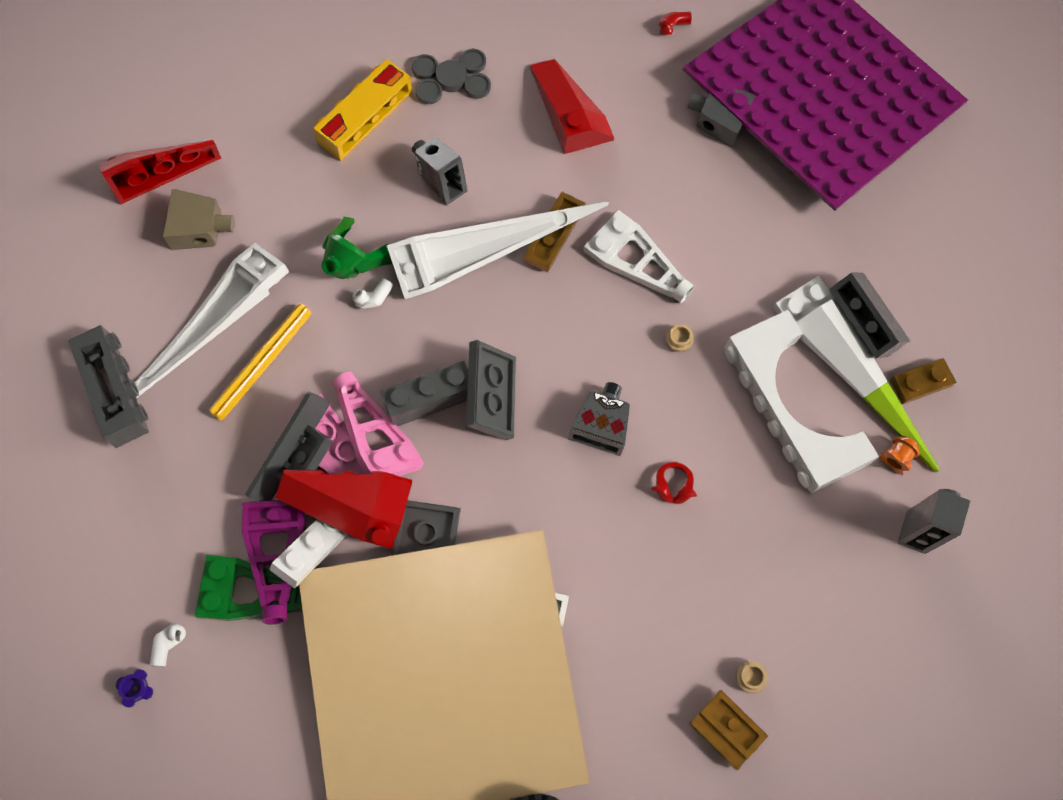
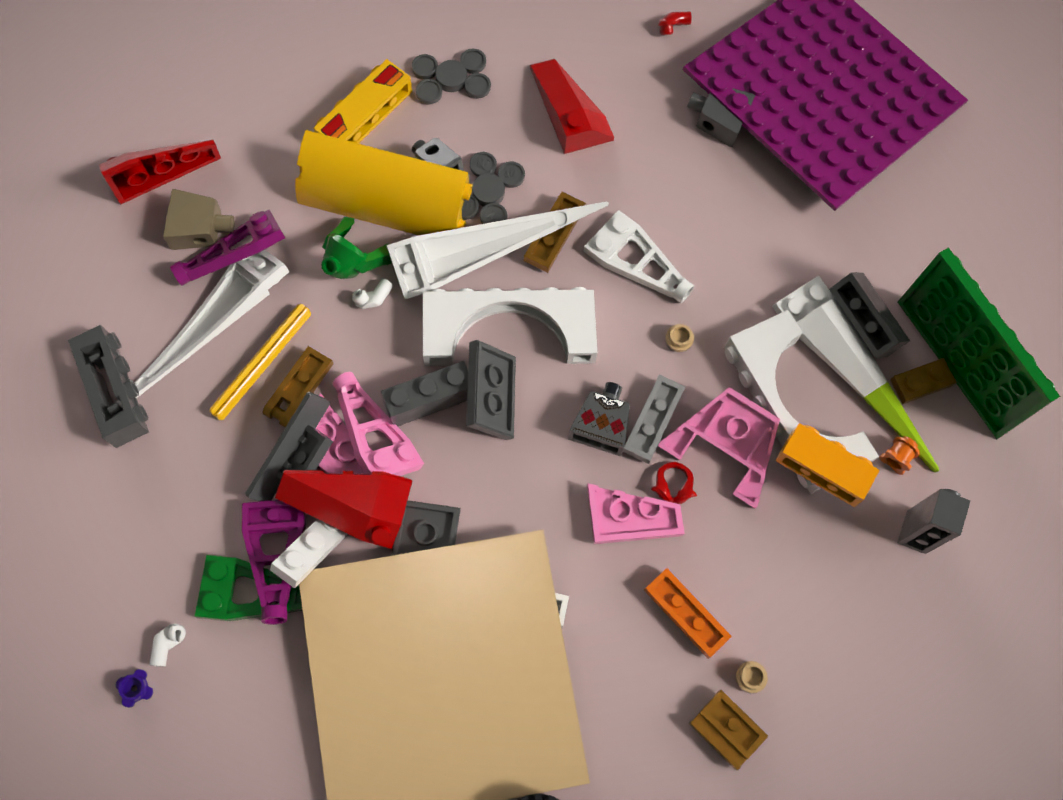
(260, 226): none -> magenta plate
(302, 378): none -> pearl gold plate
(380, 186): none -> yellow cylinder
(489, 188): none -> dark grey piece
(565, 312): none -> white arch
(630, 517): none -> bright pink wing
(653, 419): none -> light grey plate
(687, 613): none -> orange plate
(737, 429): none -> bright pink wing
(828, 464): none -> light orange brick
(977, 345): none -> green plate

